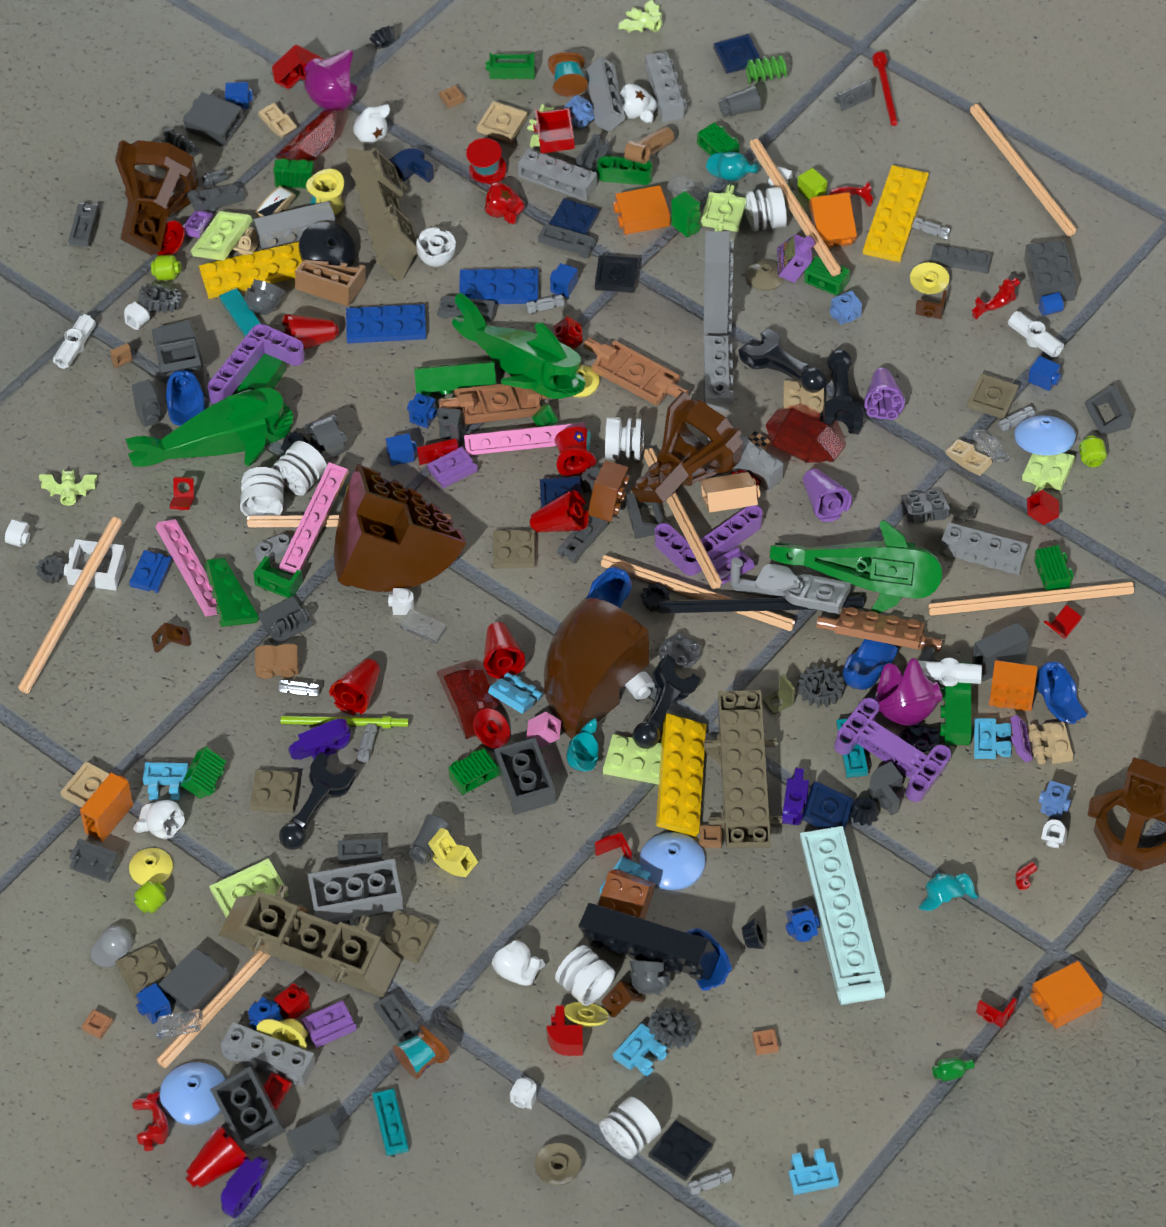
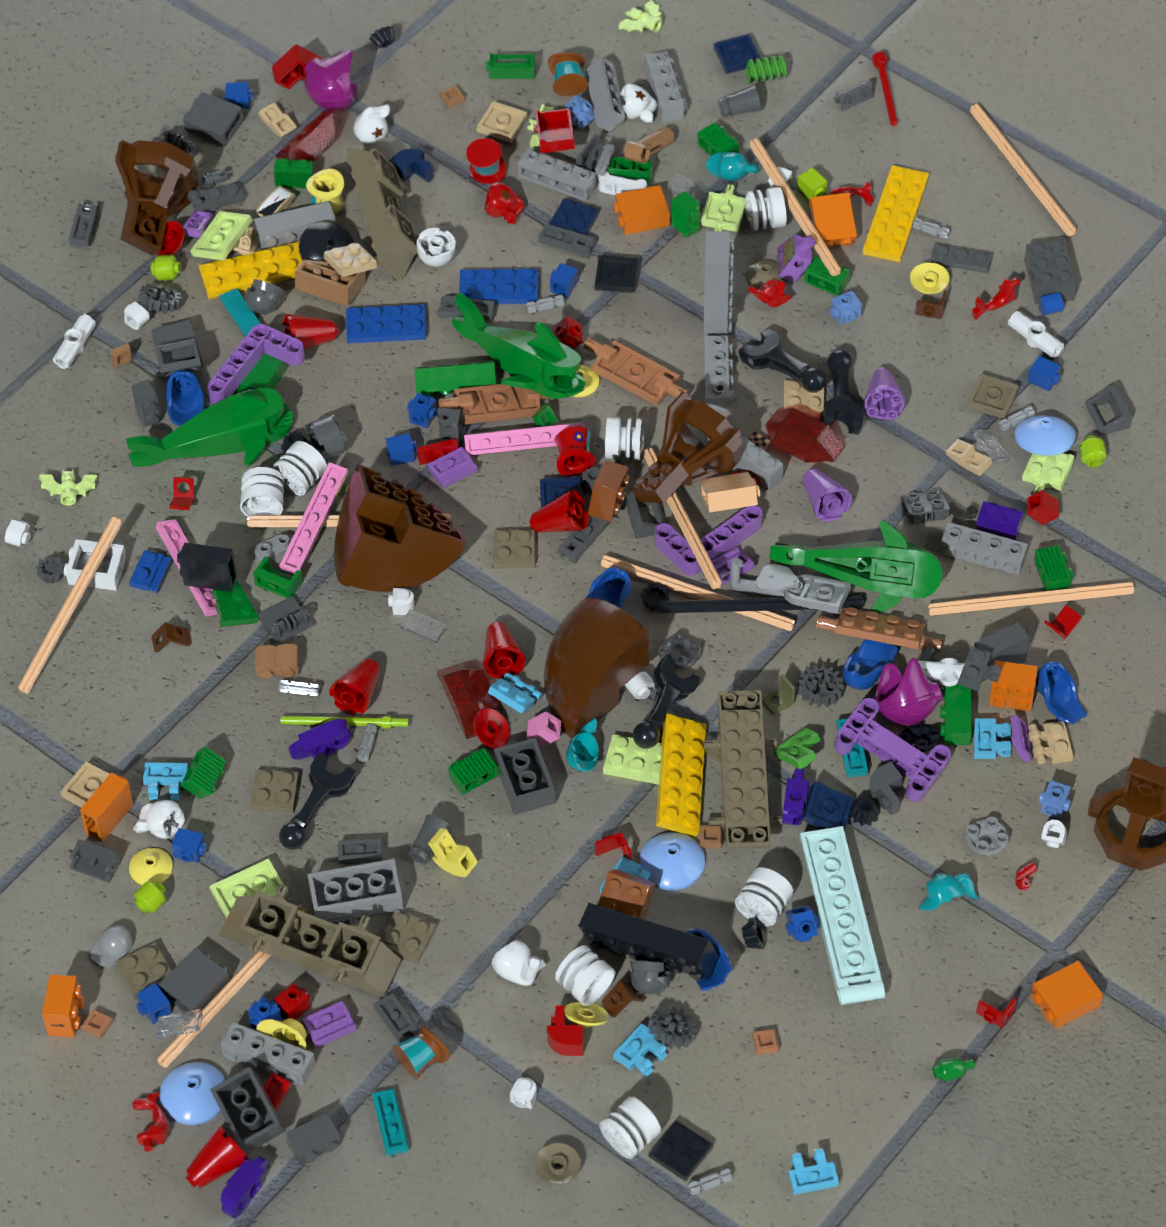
(62, 1006): none -> orange brick
(188, 845): none -> blue brick
(207, 567): none -> black brick
(350, 259): none -> tan plate
(604, 159): none -> light grey axle
(613, 185): none -> white plate
(764, 896): none -> white wheel
(771, 293): none -> red helmet
(797, 748): none -> bright green plate
(976, 668): none -> dark grey plate
(987, 836): none -> light grey dish
(999, 520): none -> dark purple brick

